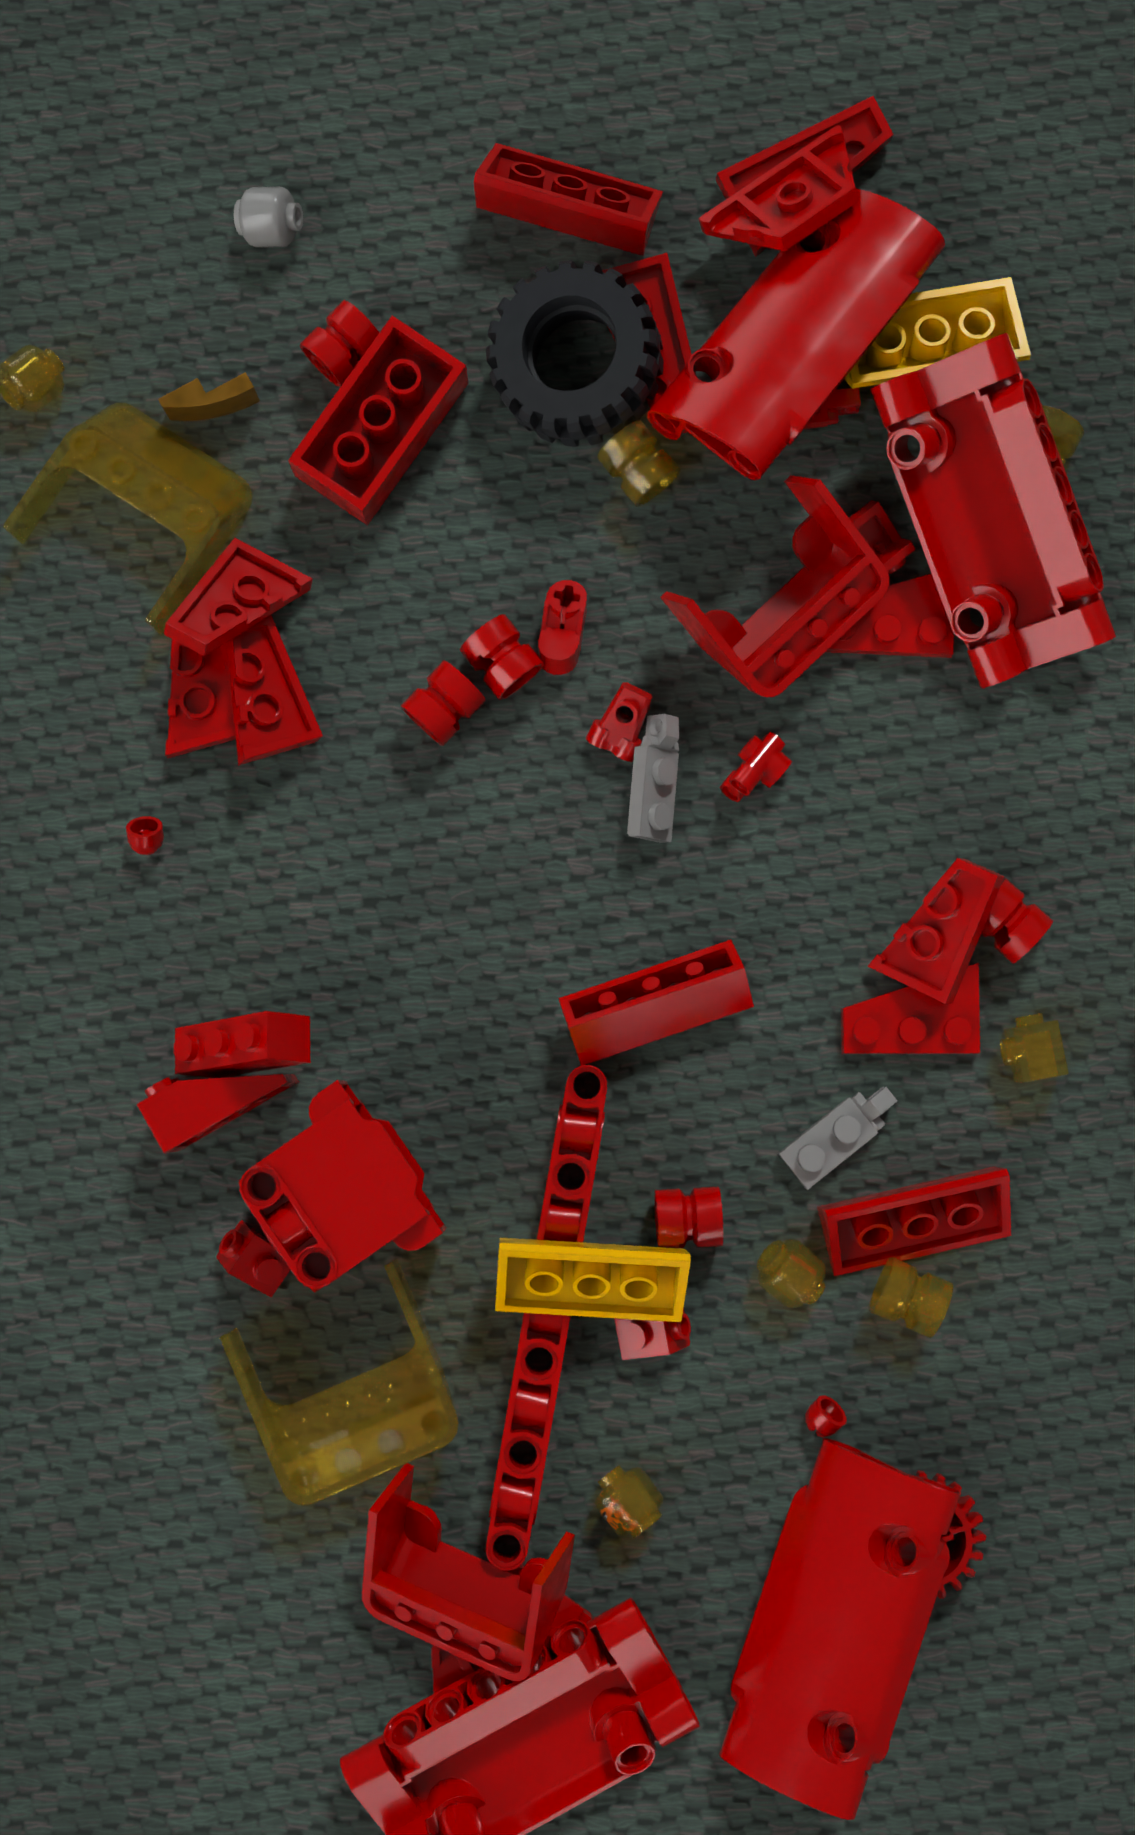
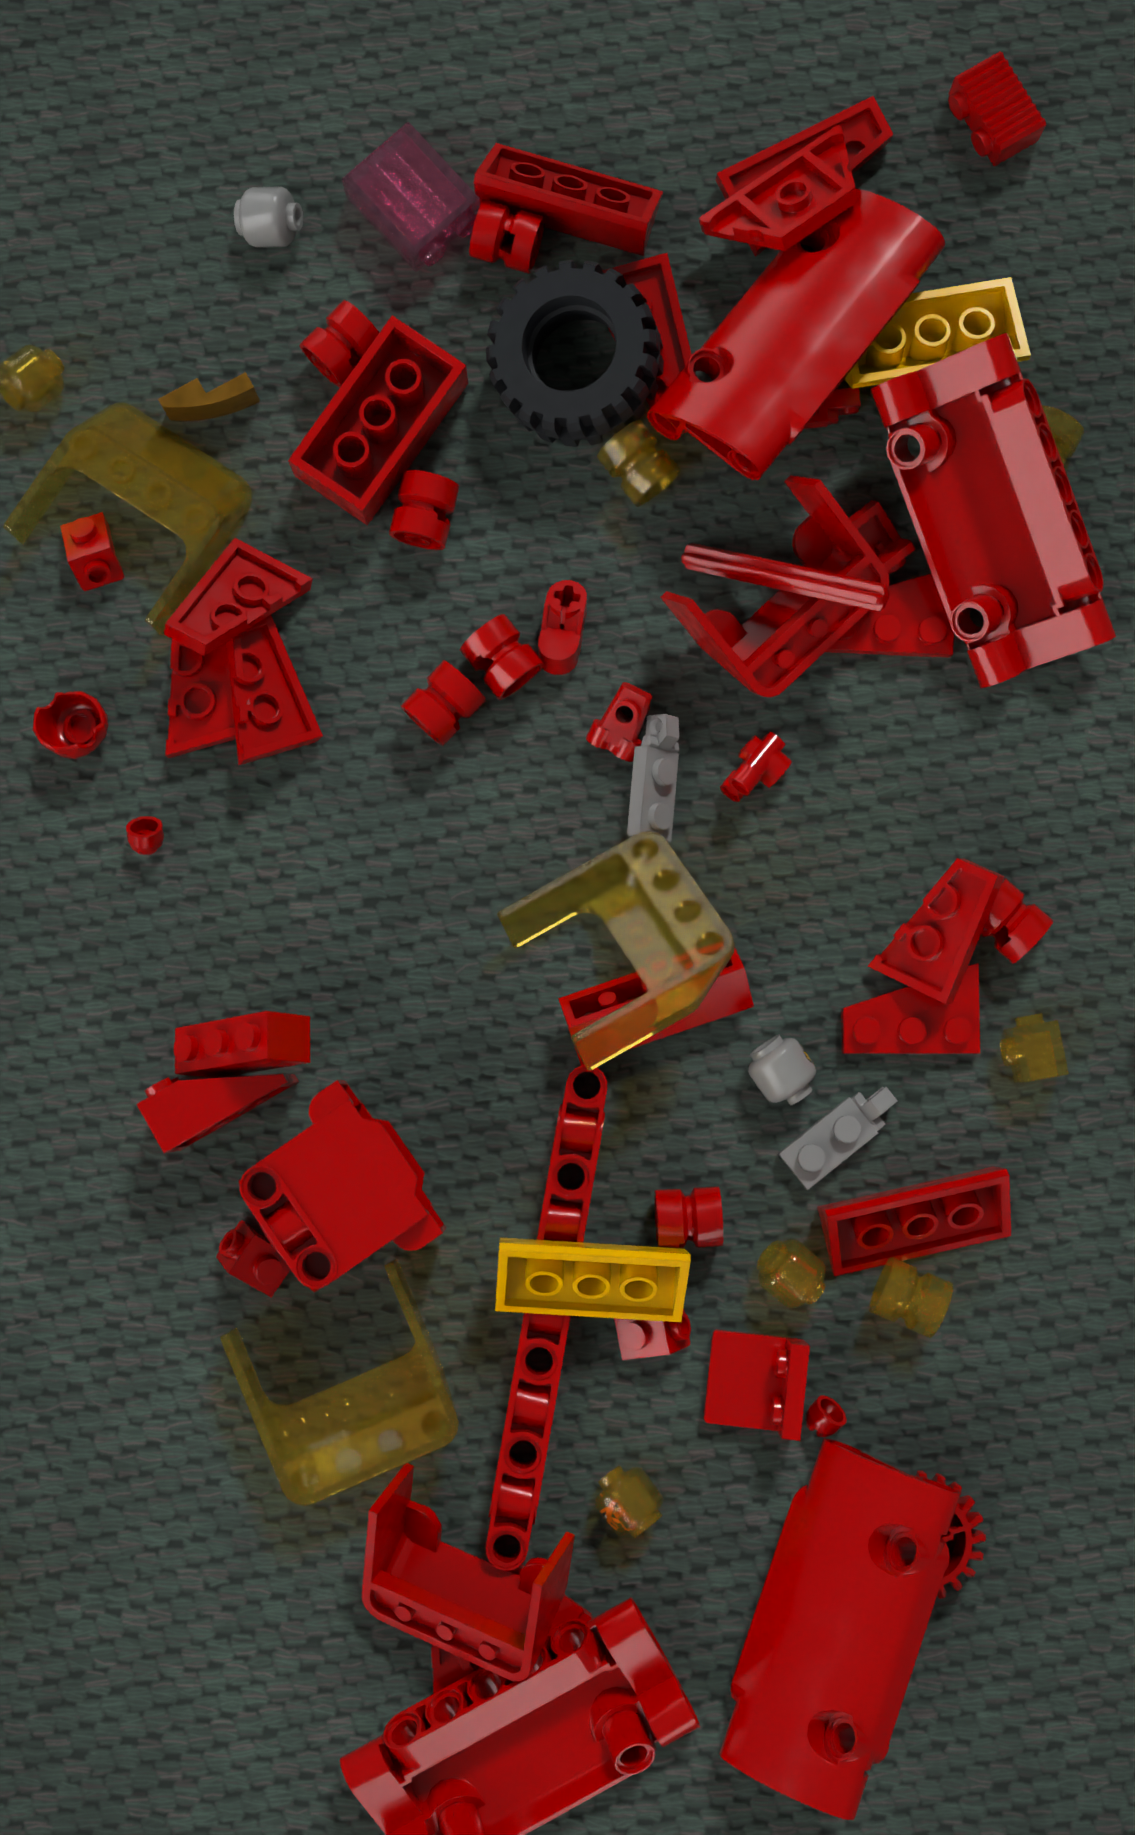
(71, 724): none -> red hair
(91, 552): none -> red bracket
(412, 197): none -> clear pink brick
(424, 510): none -> red wheel
(492, 231): none -> red wheel
(656, 920): none -> clear yellow windscreen
(757, 1382): none -> red bracket
(782, 1070): none -> light grey head
(786, 576): none -> red axle
(995, 109): none -> red brick

